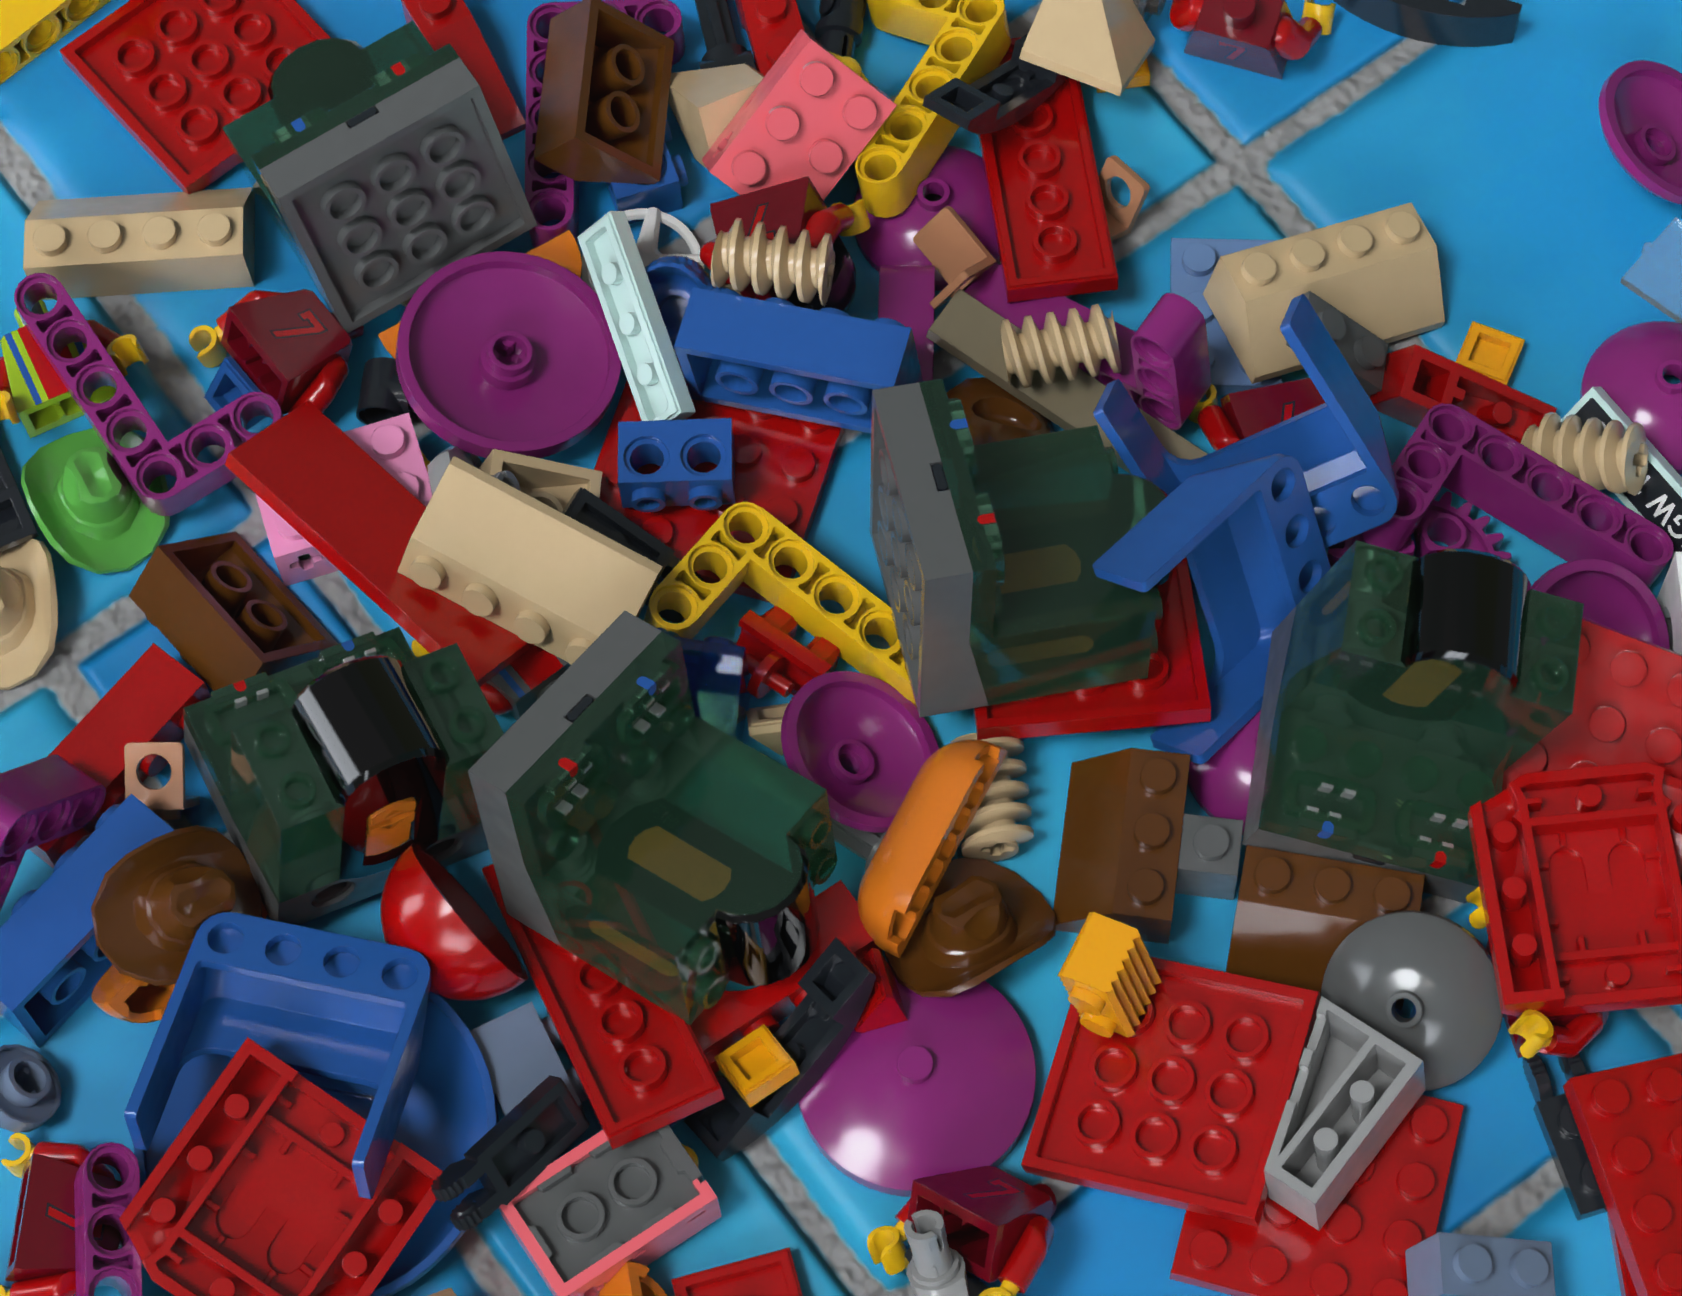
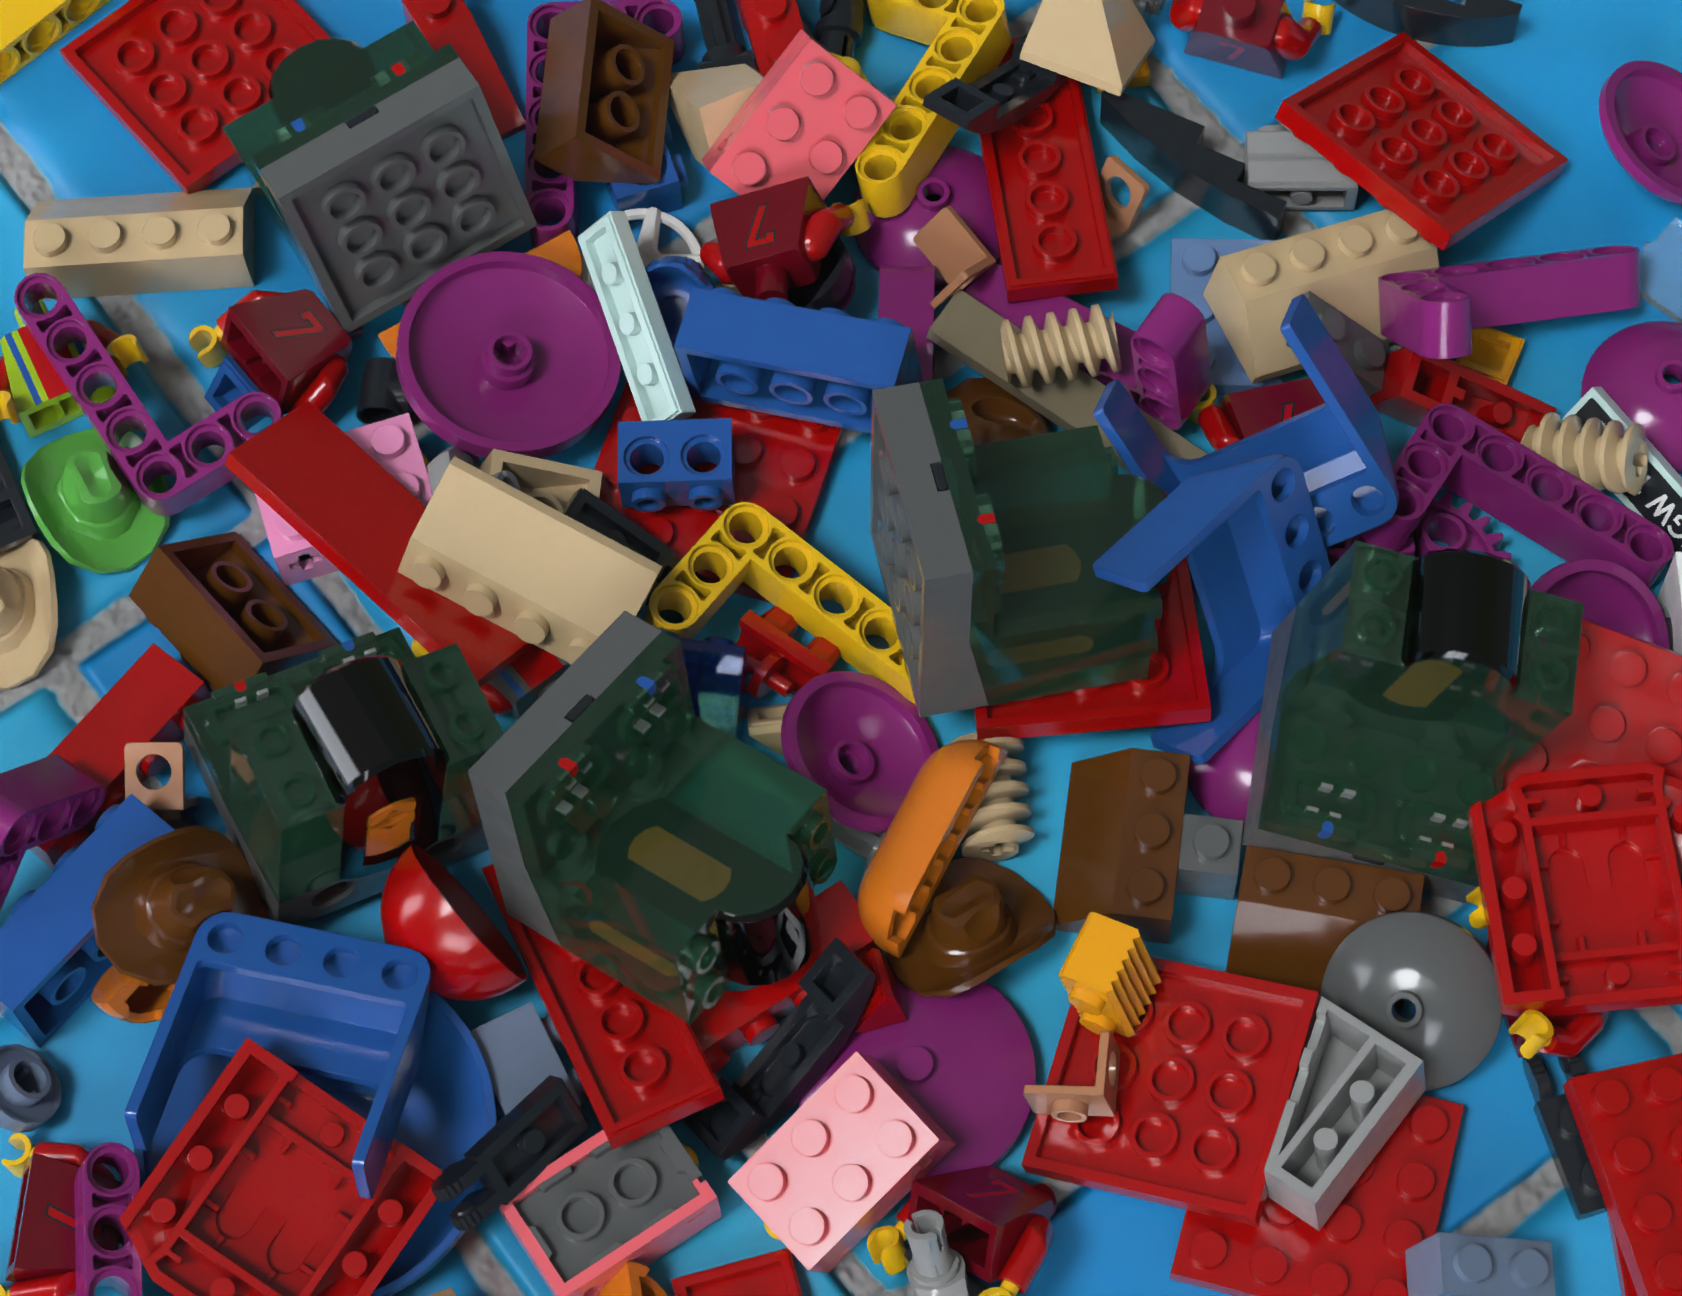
(757, 1065): light orange tile -> none
(773, 262): tan piece -> none
(841, 1163): none -> piece
(1076, 1103): none -> nougat bracket
(1176, 155): none -> black slope
(1295, 172): none -> light grey brick
(1421, 140): none -> red plate
(1440, 306): none -> magenta beam

